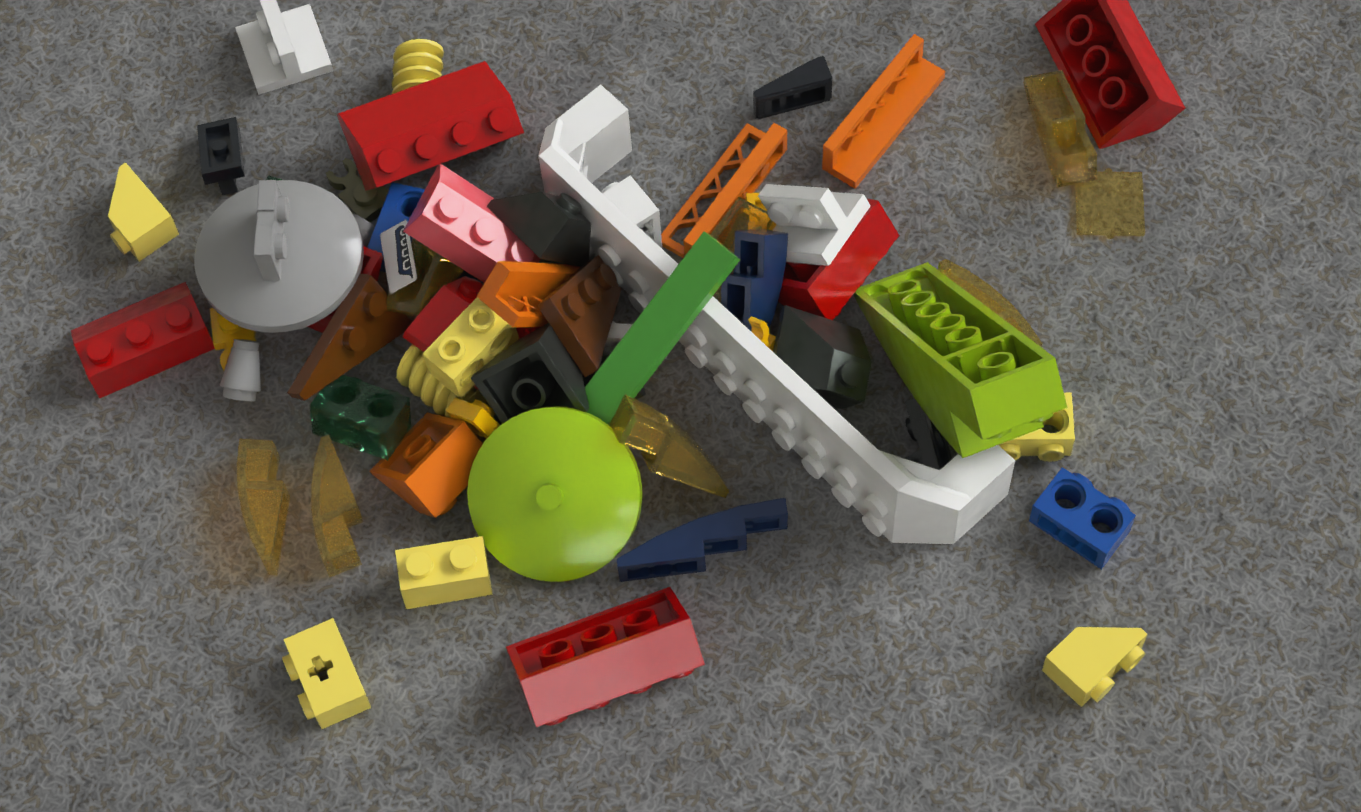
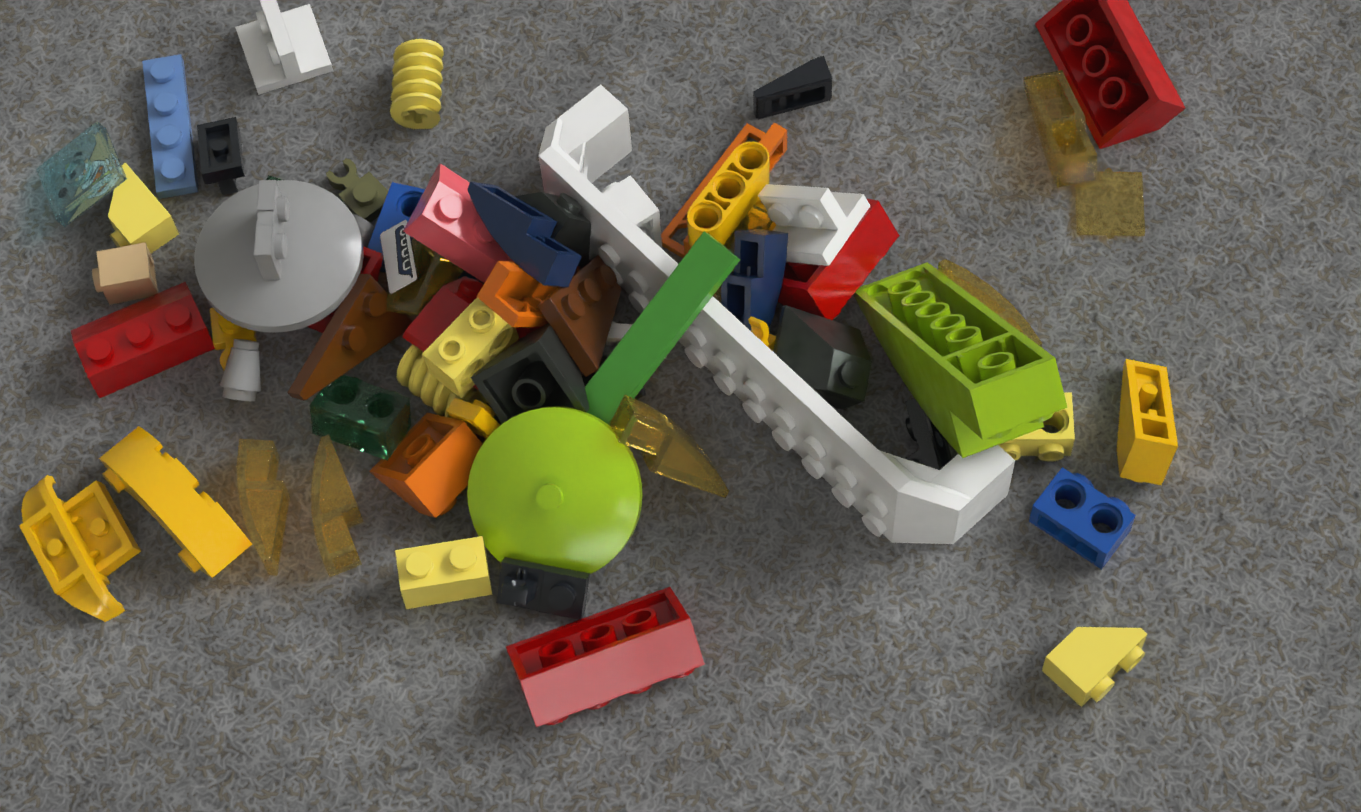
(78, 544): none -> yellow plate
(81, 174): none -> clear light blue tile
(125, 273): none -> tan brick
(167, 492): none -> yellow brick
(170, 126): none -> medium blue plate
(332, 698): light yellow brick -> none
(429, 124): red slope -> none
(524, 235): none -> dark blue slope
(543, 588): none -> black hinge
(685, 546): dark blue slope -> none
(730, 181): none -> yellow beam
(881, 114): orange fence -> none
(1145, 423): none -> yellow slope

